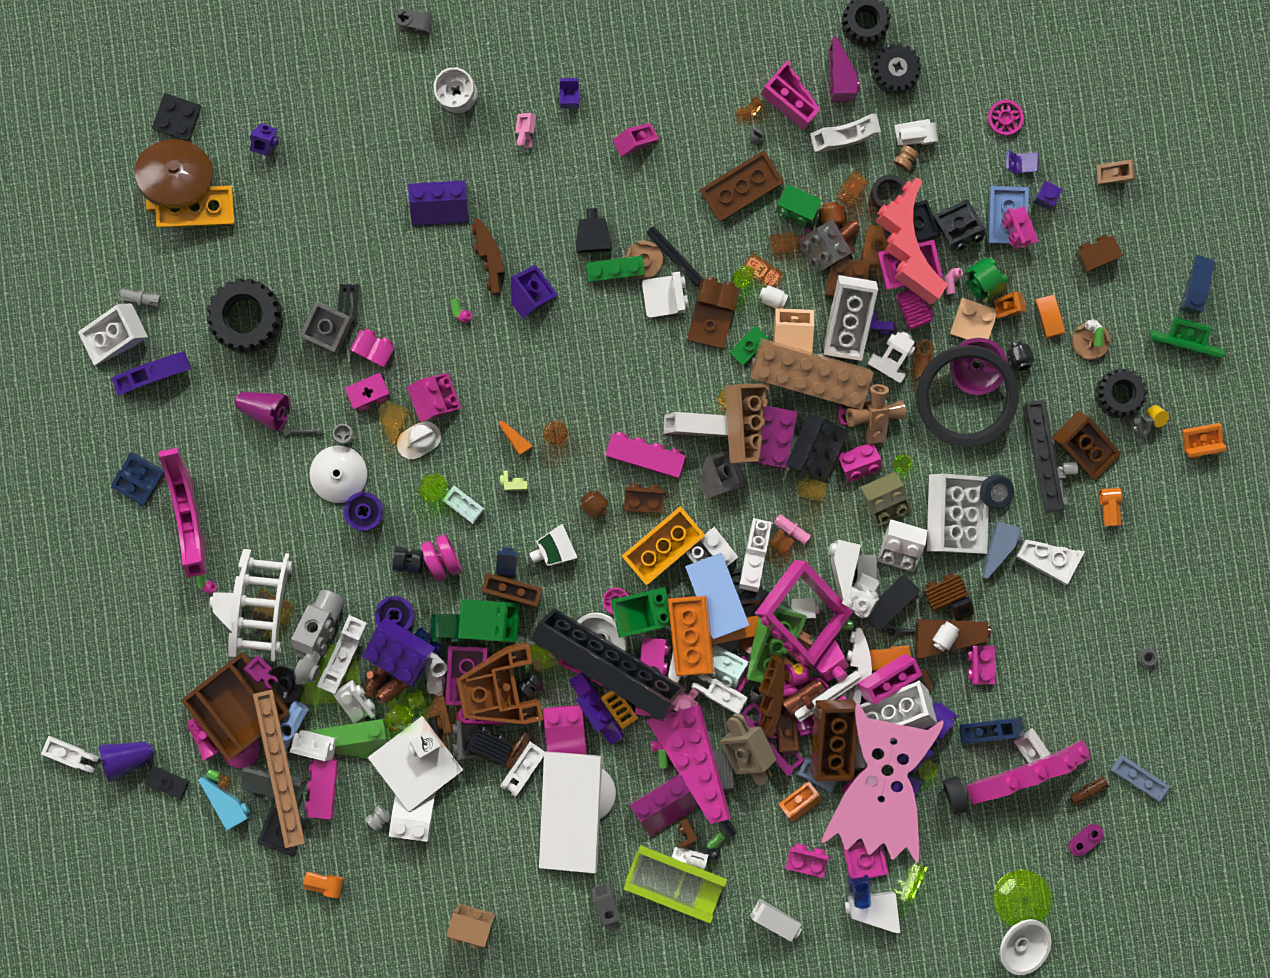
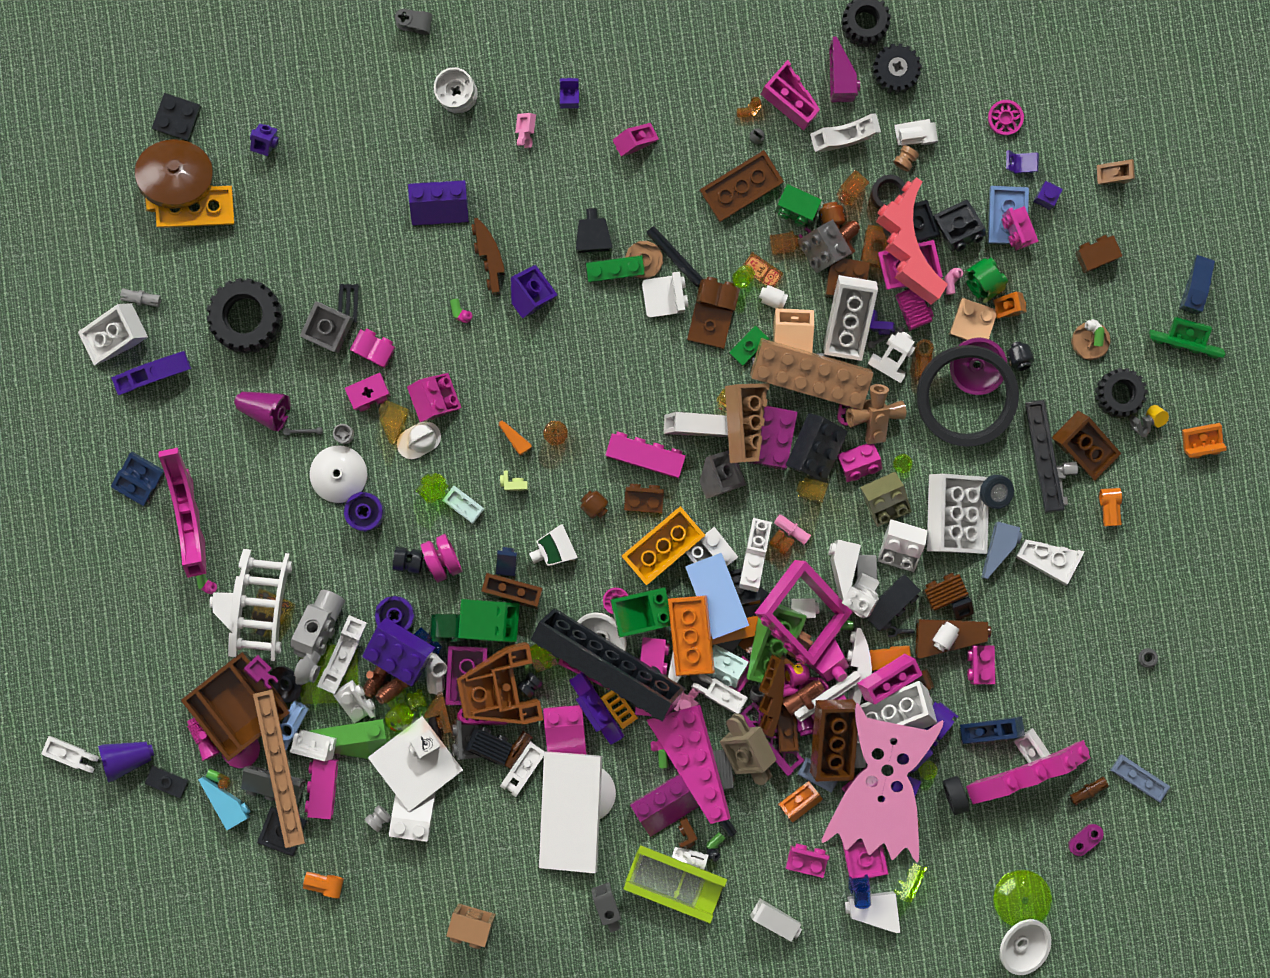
(1050, 316): orange slope -> none

